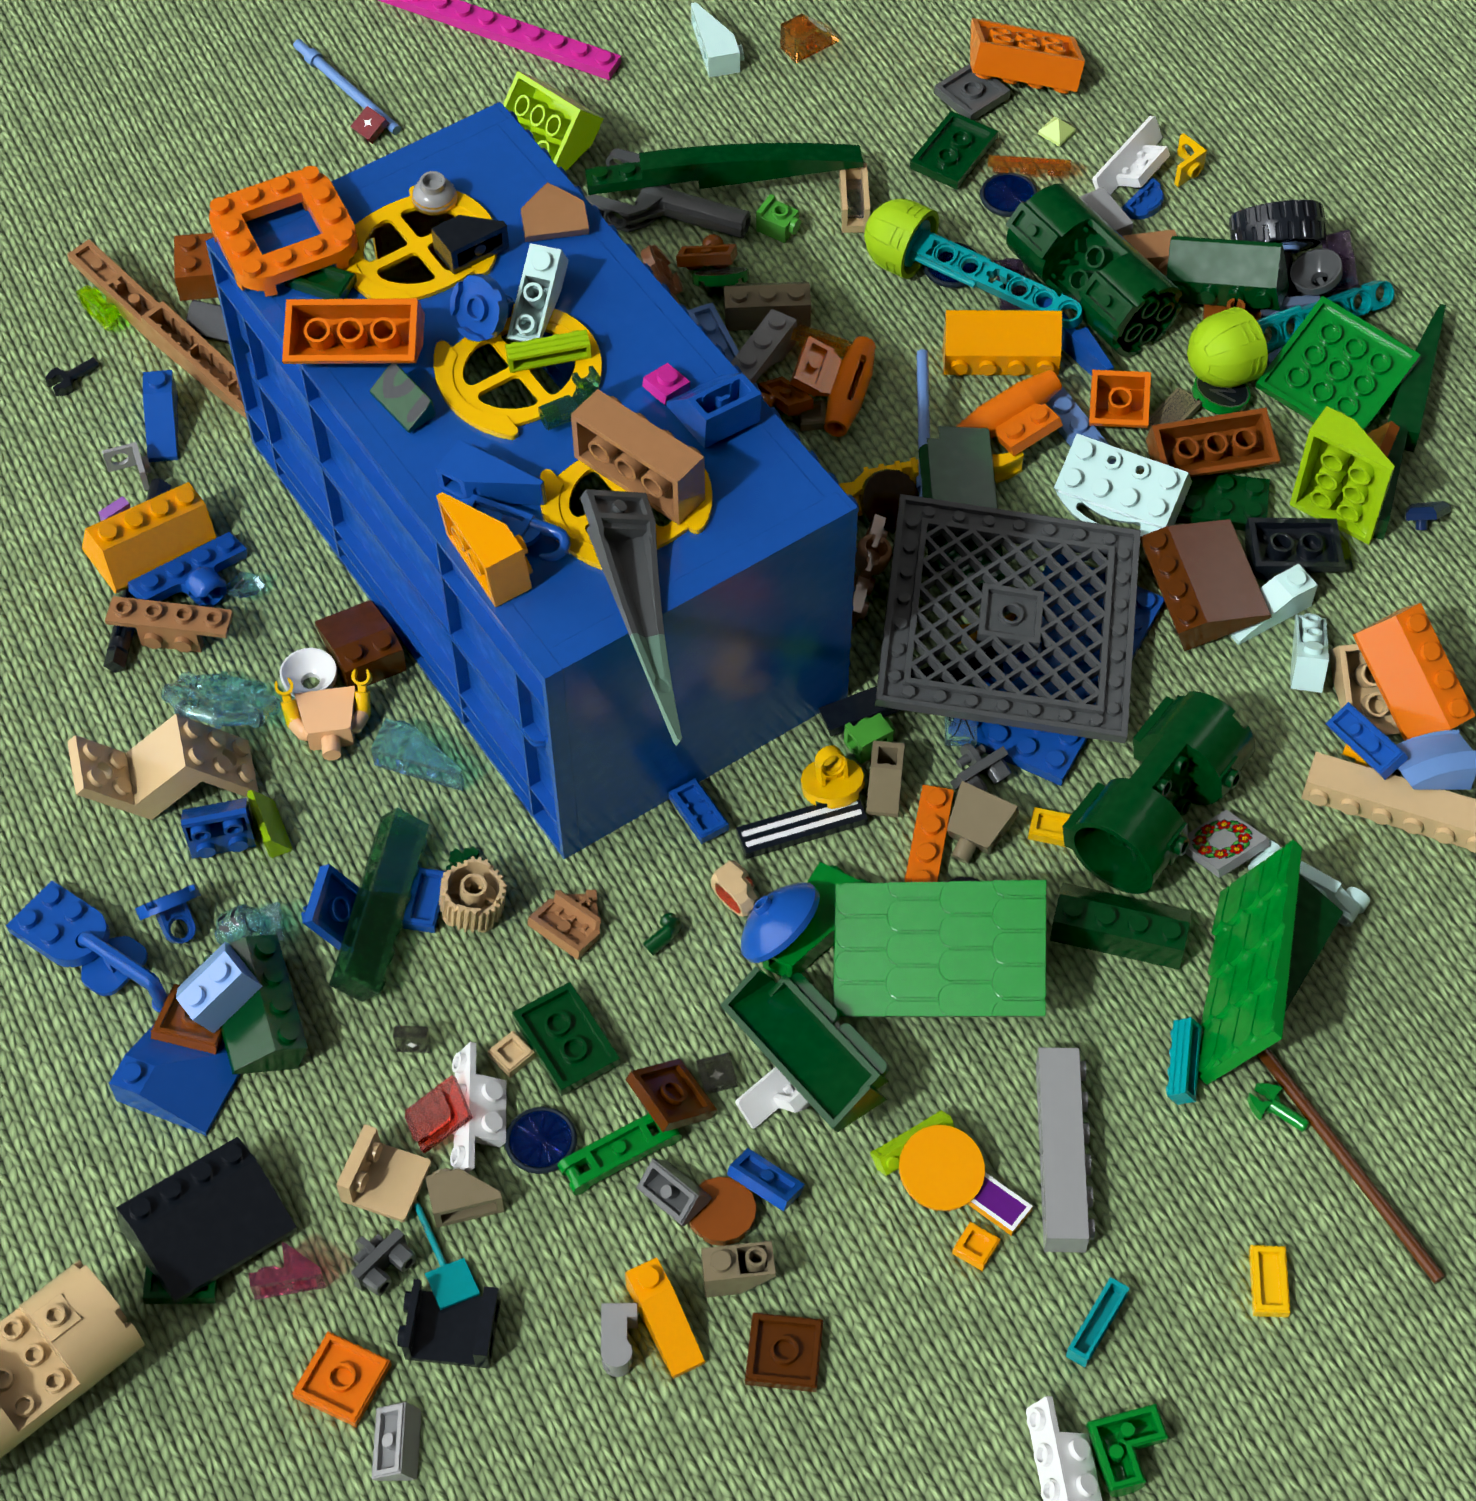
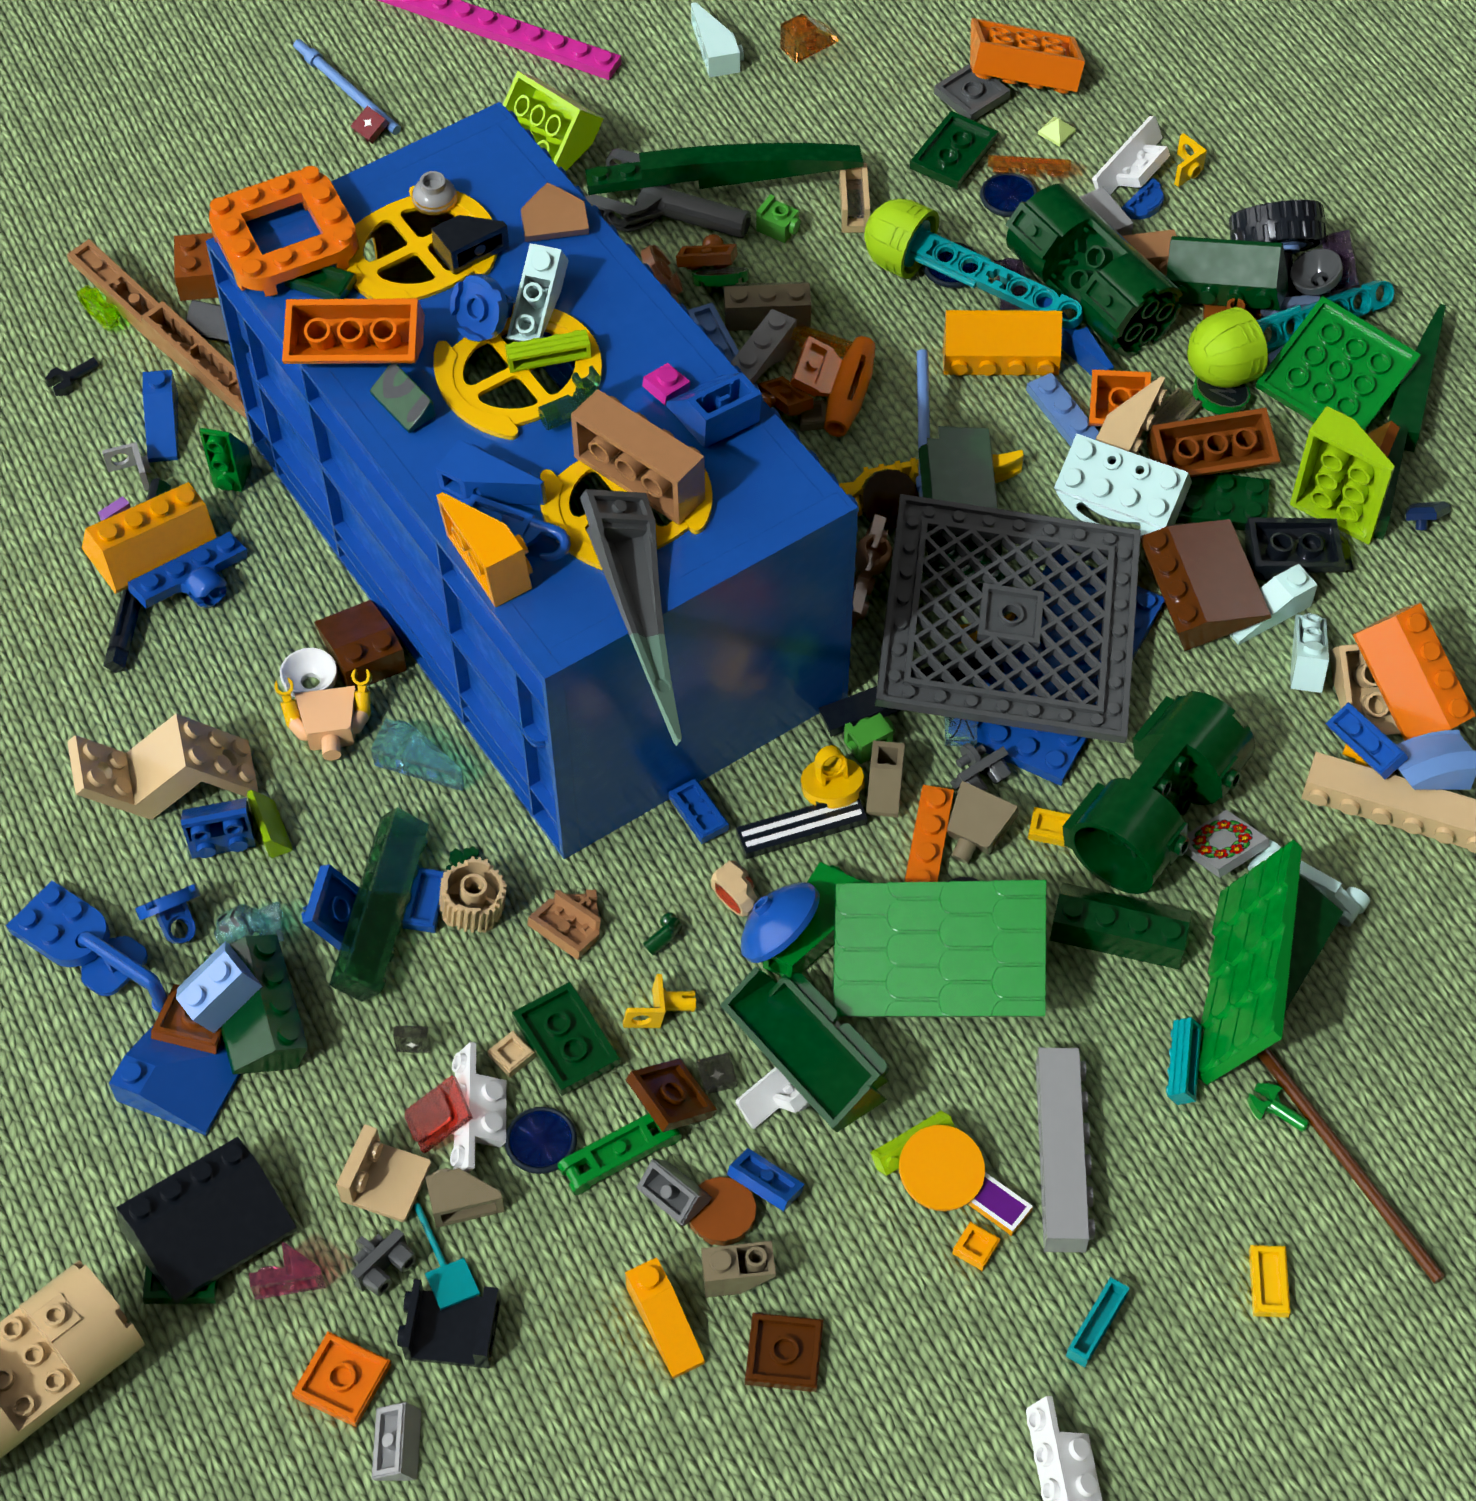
(169, 623): medium nougat bracket -> none
(221, 699): clear light blue plate -> none
(226, 458): none -> green slope
(246, 585): clear light blue slope -> none
(615, 1348): light grey leg -> none
(662, 1002): none -> yellow bracket
(1019, 413): orange plate -> none
(1115, 1445): green brick -> none
(1129, 420): none -> tan slope

